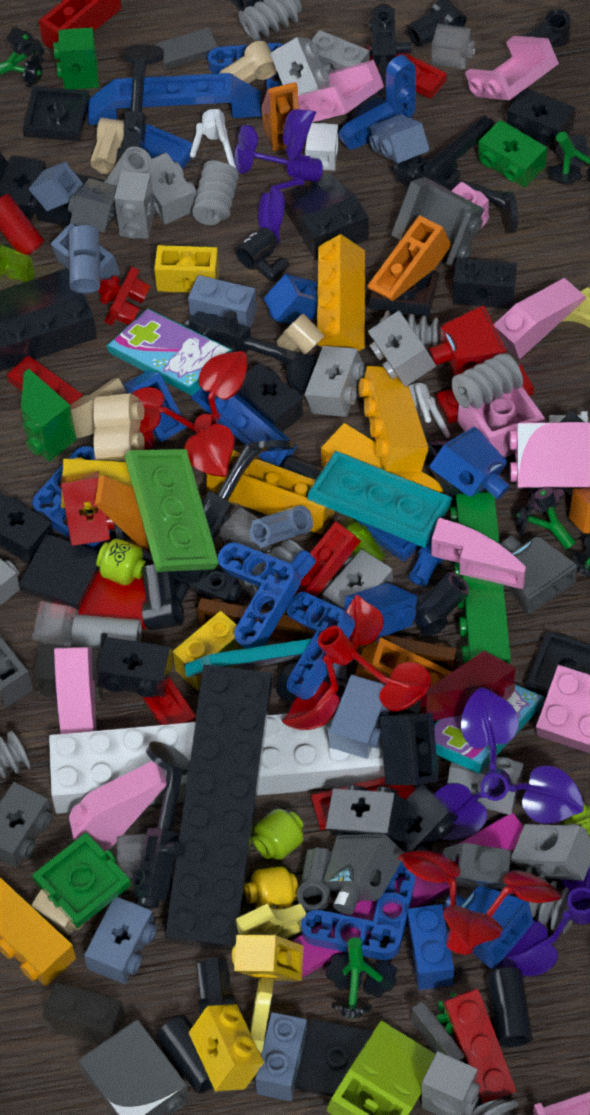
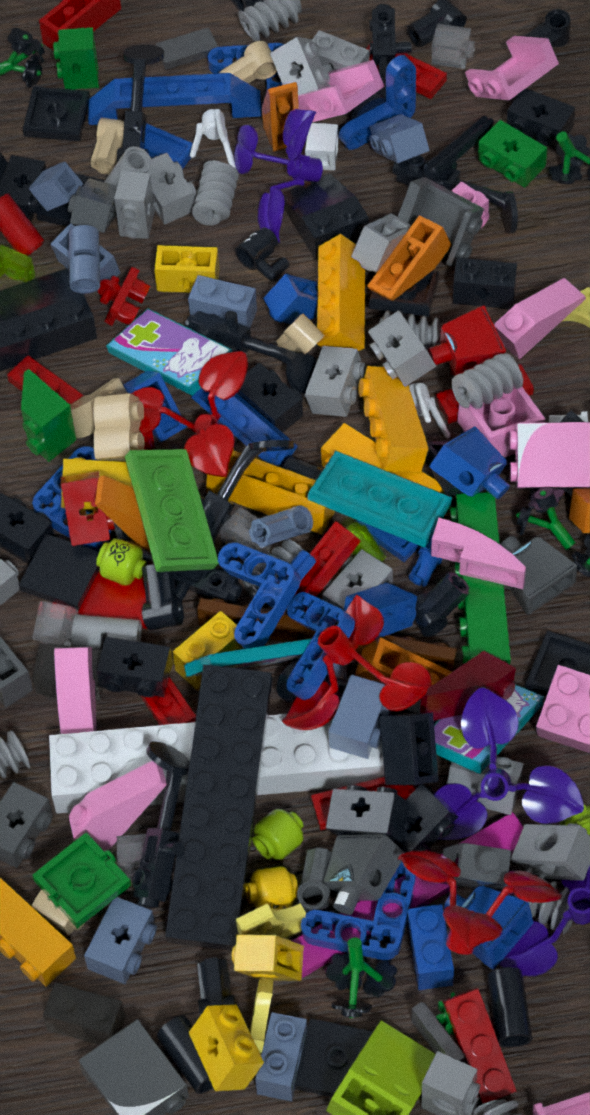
(379, 241): none -> light grey brick

